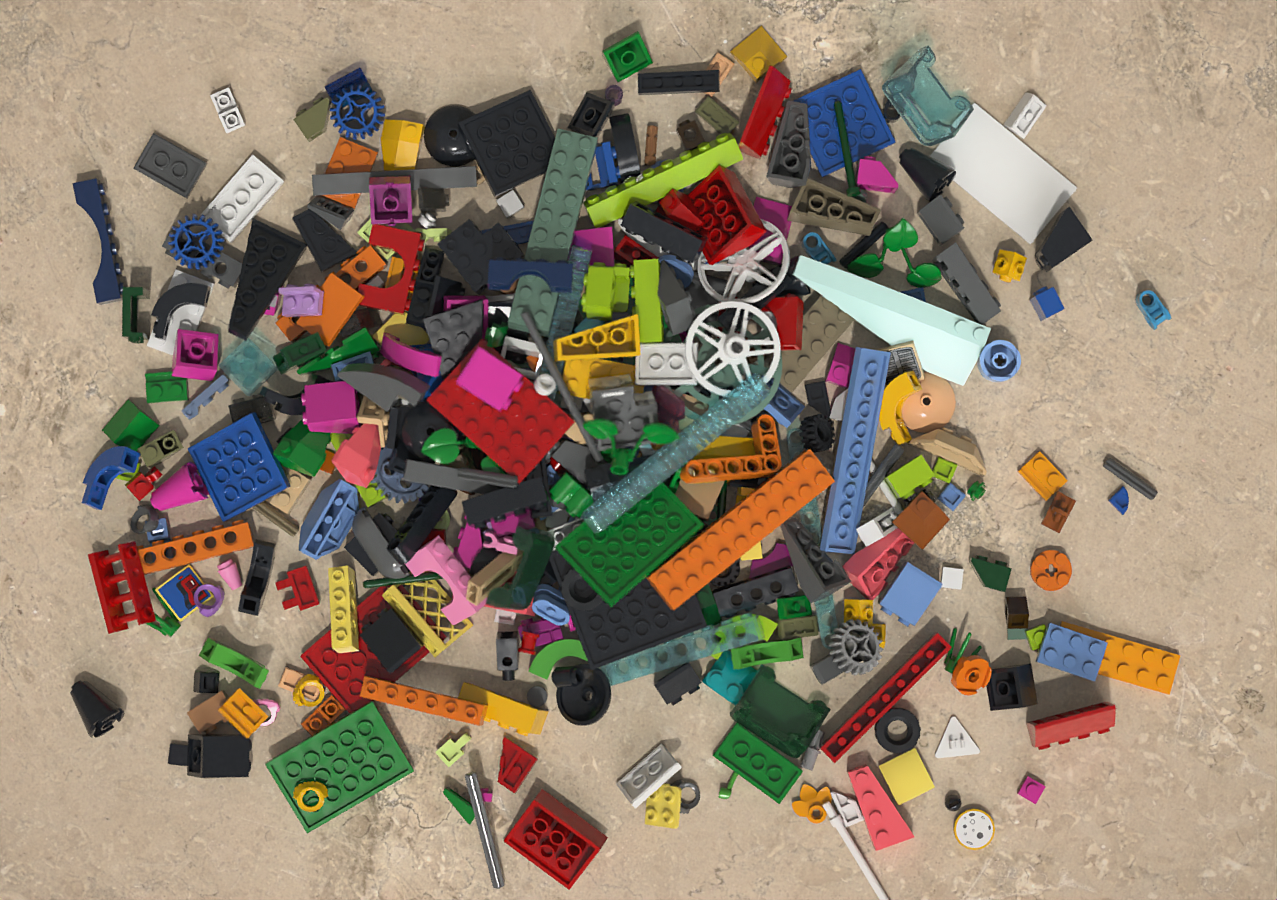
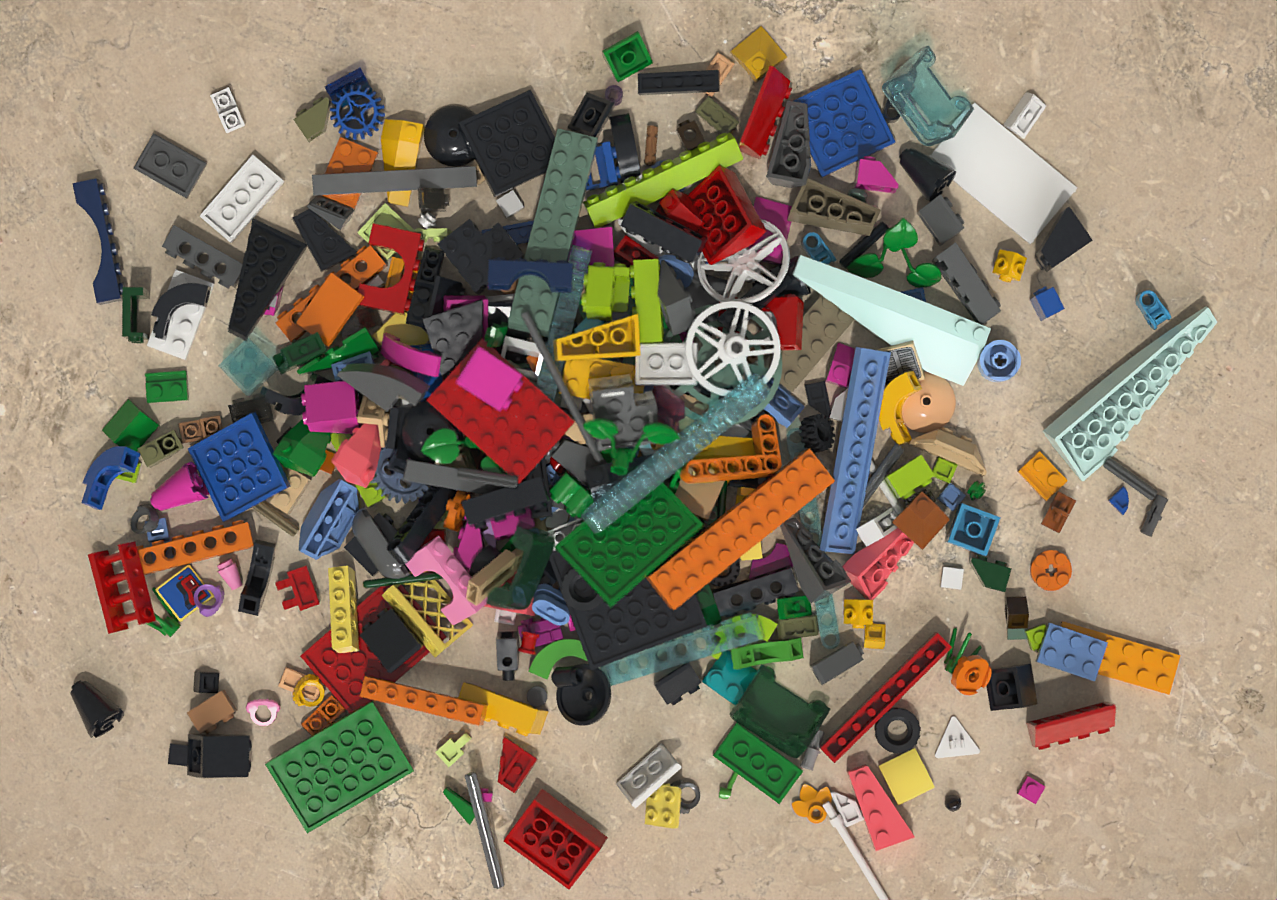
(141, 484): red plate -> none
(181, 253): blue gear -> none
(195, 355): dark pink slope -> none
(199, 429): none -> medium nougat slope
(205, 398): sand blue hinge -> none
(234, 662): bright green arch -> none
(242, 713): light orange plate -> none
(302, 300): lavender bracket -> none
(320, 790): yellow piece -> none
(390, 200): magenta brick -> none
(455, 511): none -> orange plate
(502, 544): bright pink plate -> none
(544, 384): white tile -> none
(845, 646): light grey gear -> none
(853, 190): dark green bar -> none
(909, 594): medium blue slope -> none
(973, 529): none -> dark azure brick
(974, 829): white tile -> none
(1105, 415): none -> light aqua wedge
(1154, 515): none -> dark grey pin

